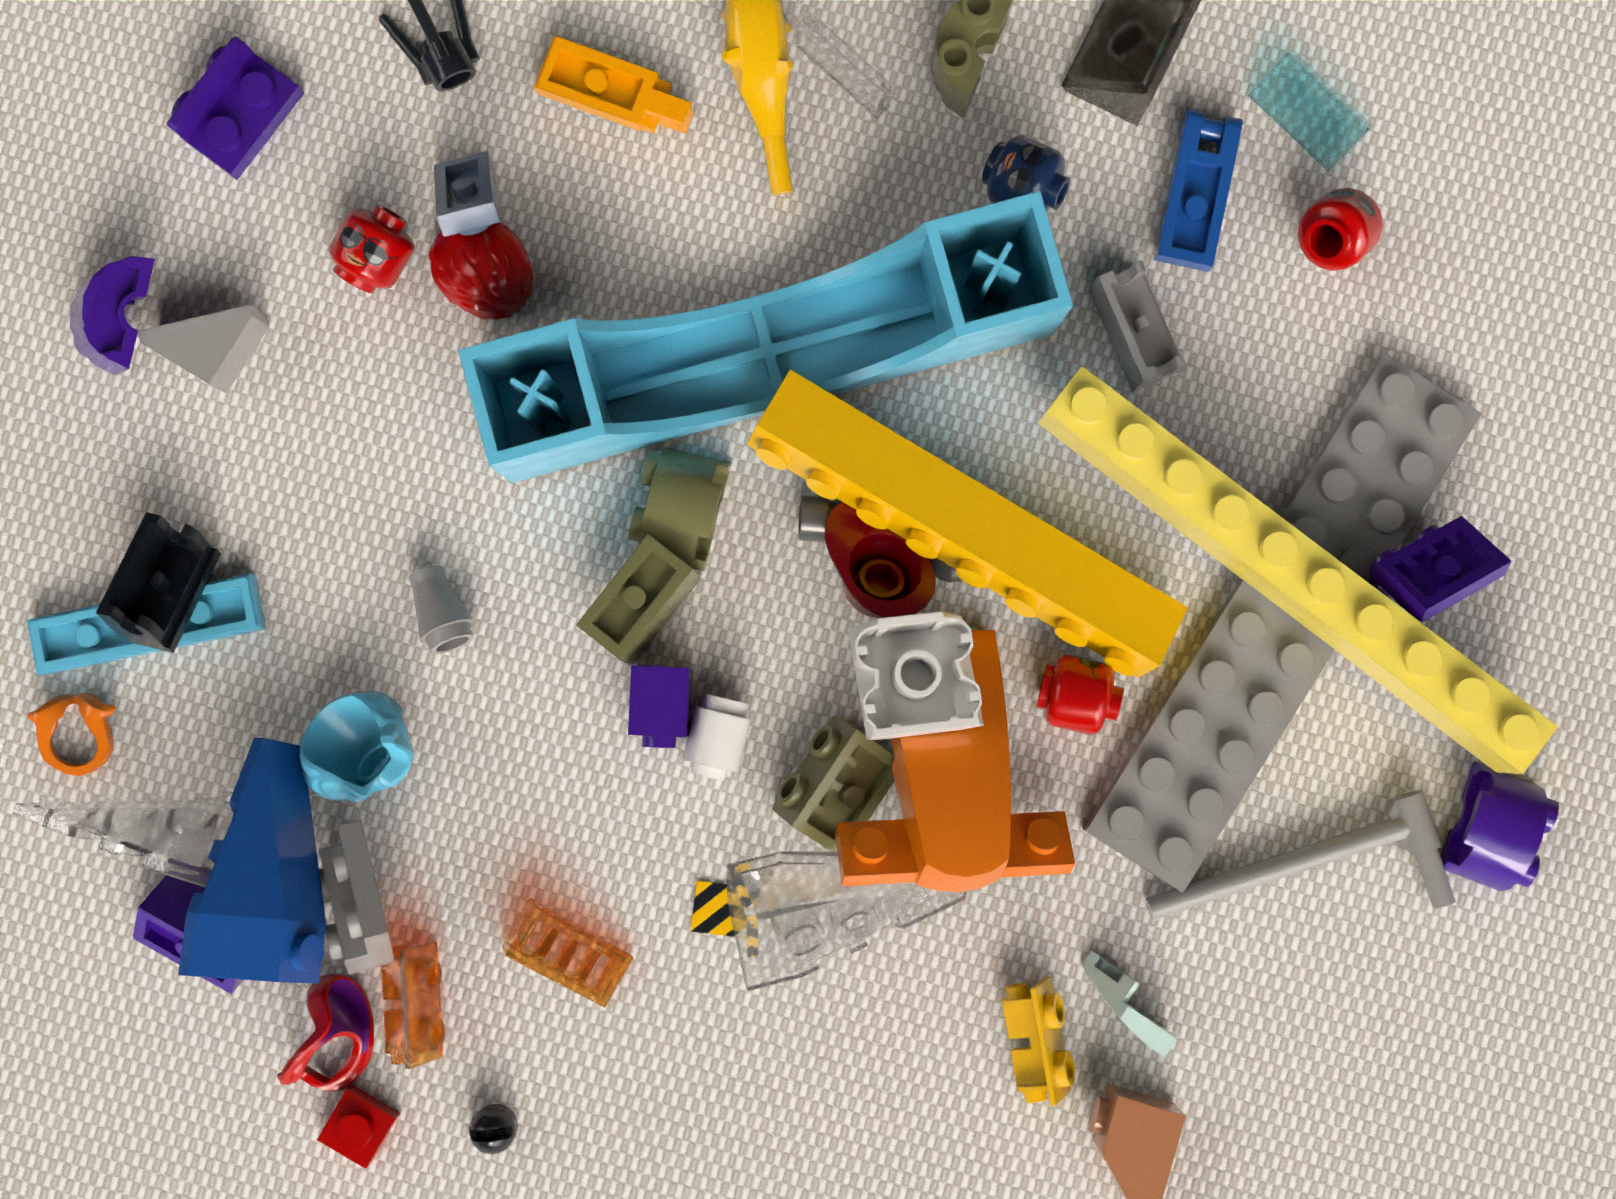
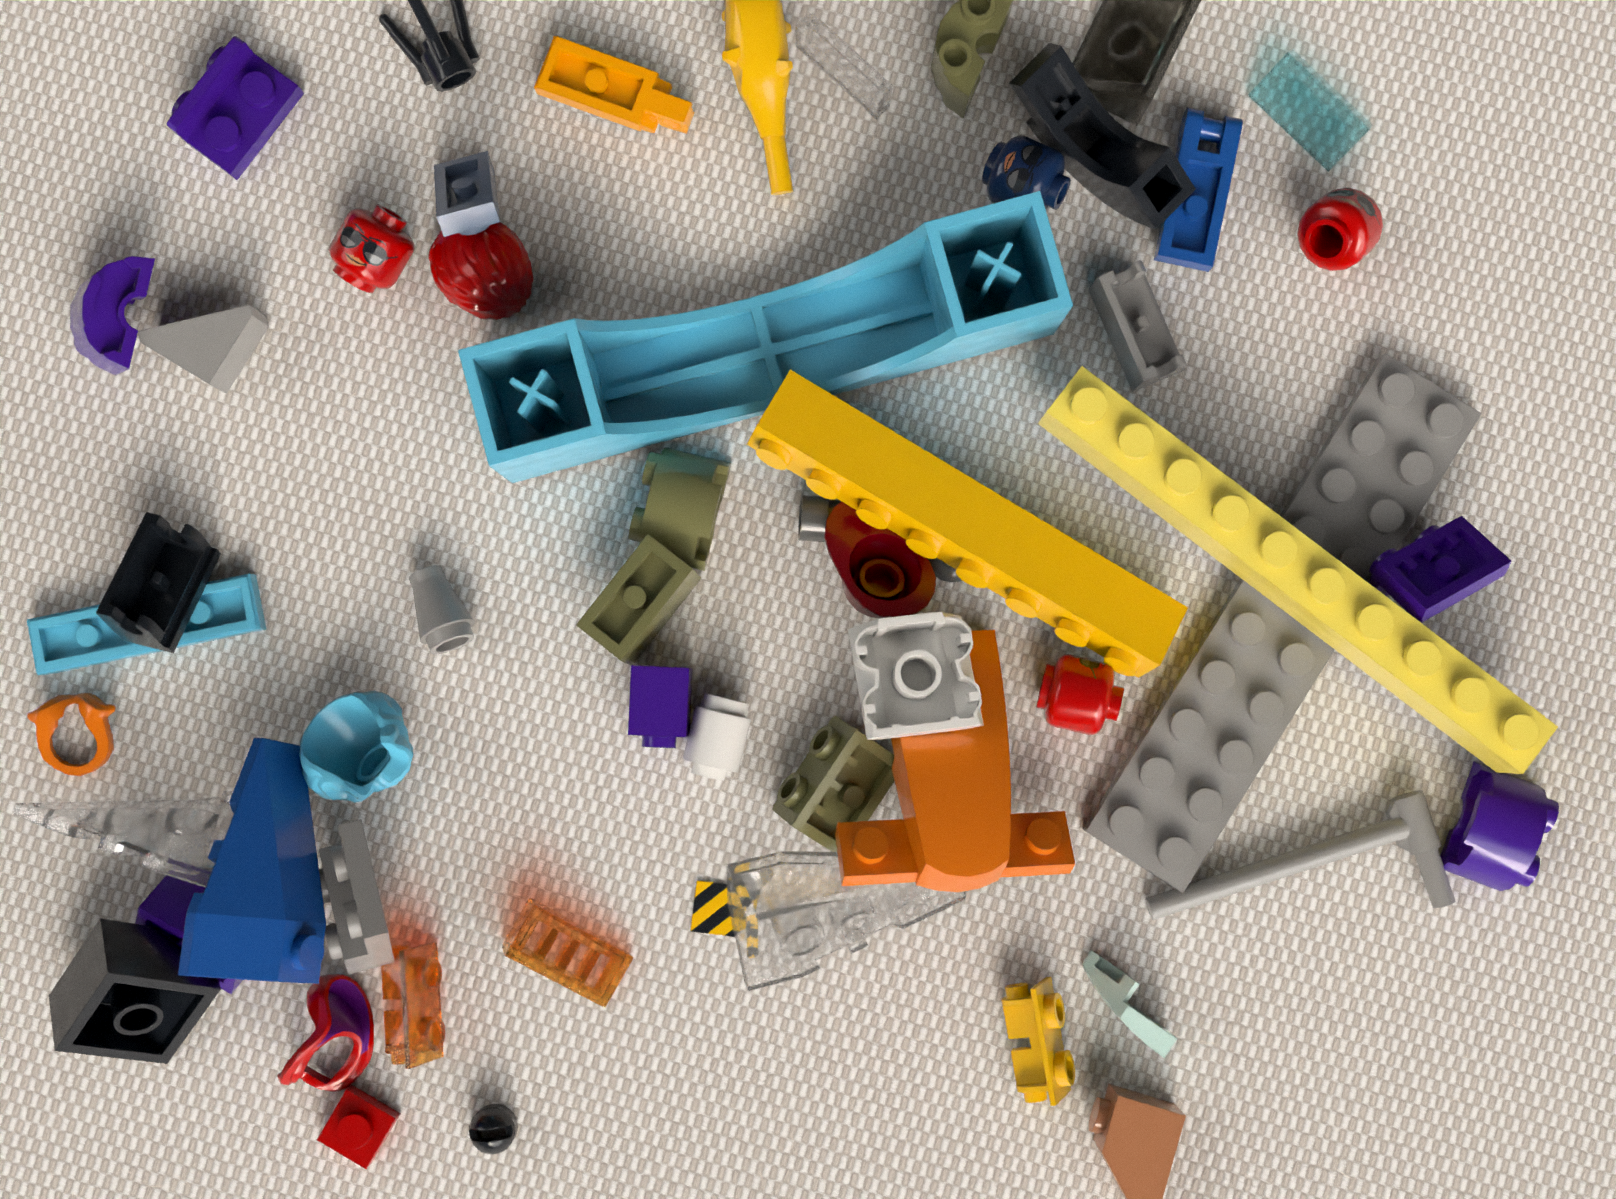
(127, 996): none -> black slope
(1101, 154): none -> black arch

